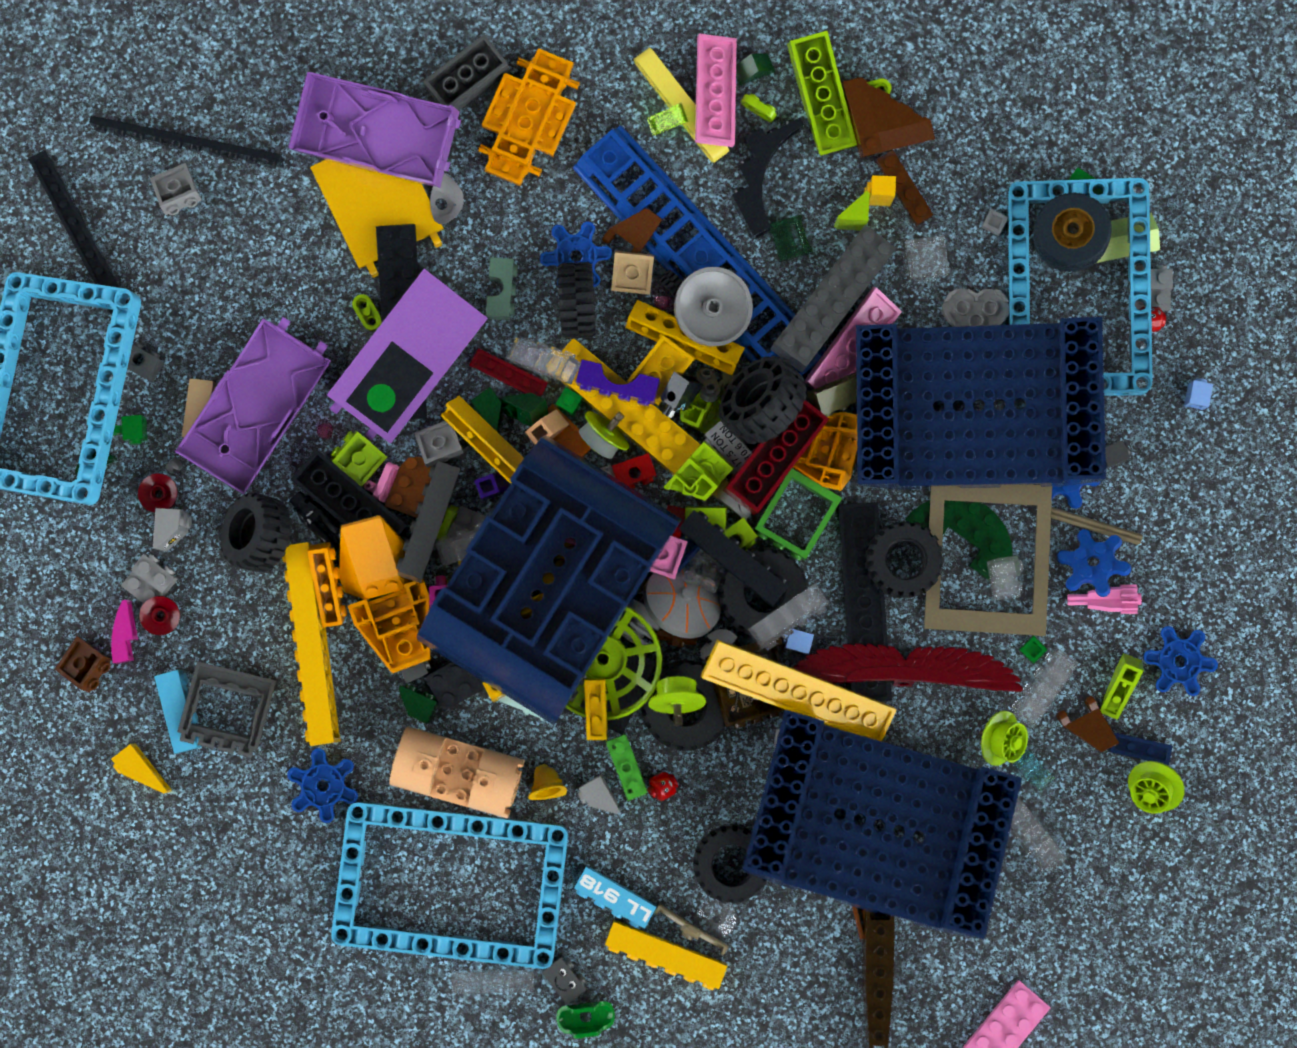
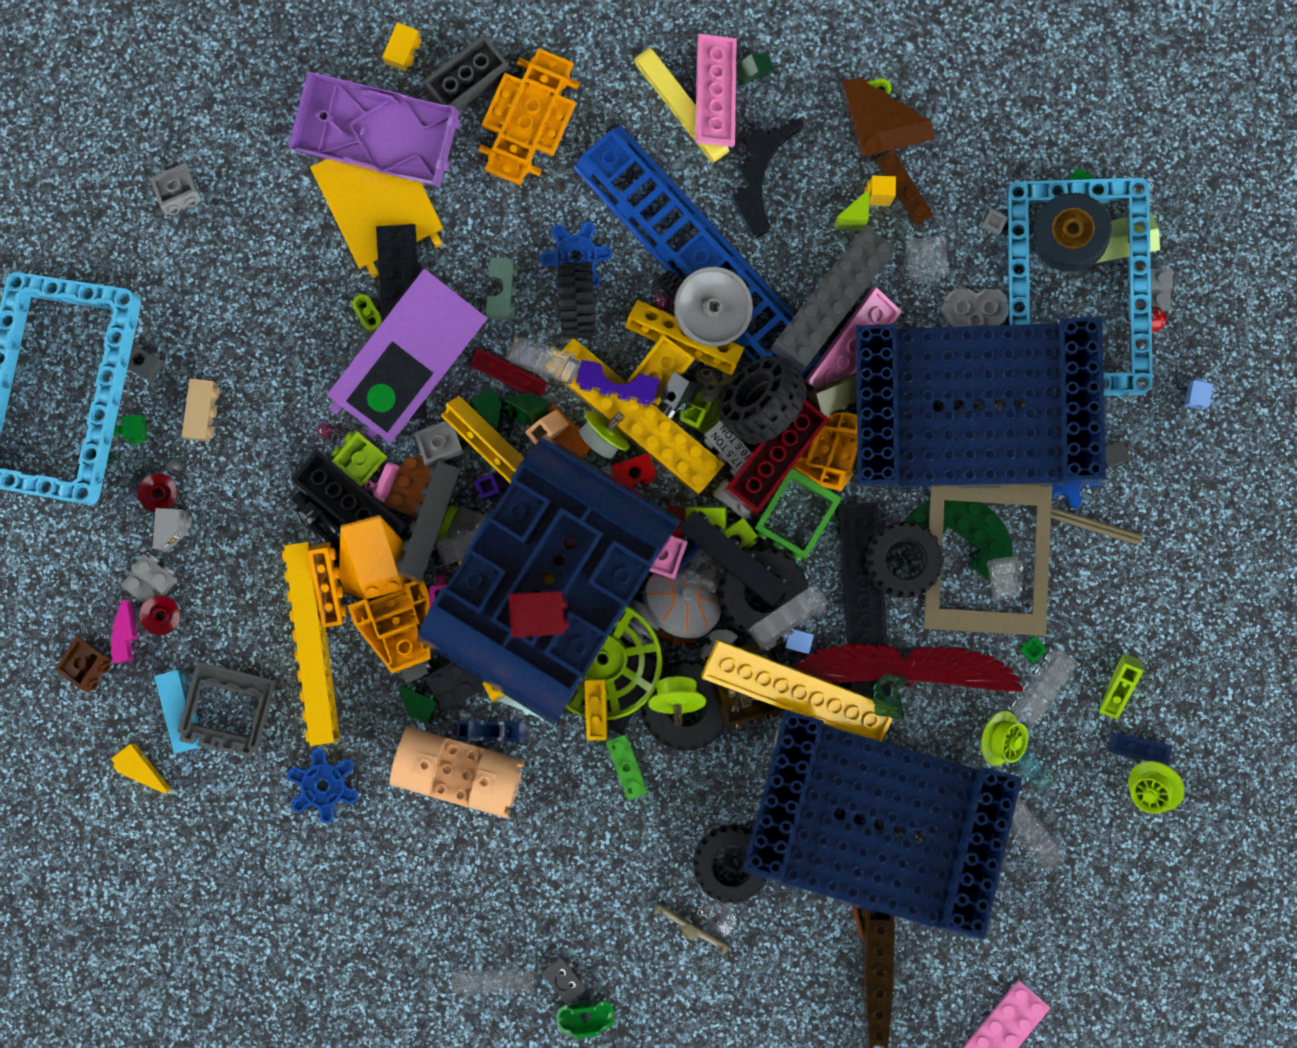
(72, 220): black plate -> none
(194, 144): black plate -> none
(254, 405): medium lavender piece -> none
(255, 532): black tyre -> none
(402, 47): none -> yellow brick
(444, 945): medium azure beam -> none
(452, 195): light grey piece -> none
(491, 730): none -> dark blue arch
(538, 614): none -> dark red slope
(546, 784): yellow piece -> none
(569, 402): green brick -> none
(598, 795): light grey slope -> none
(615, 897): medium azure brick -> none
(632, 272): tan plate -> none
(635, 229): reddish brown flag -> none
(662, 786): red head -> none
(666, 954): yellow brick -> none
(667, 119): clear neon green tile -> none
(700, 473): lime slope -> none
(753, 104): lime plate -> none
(784, 239): clear green plate -> none
(821, 92): lime slope -> none
(891, 705): none -> clear green piece
(1090, 727): reddish brown flag -> none
(1098, 574): blue plate -> none
(1120, 599): bright pink piece -> none
(1193, 663): blue plate -> none

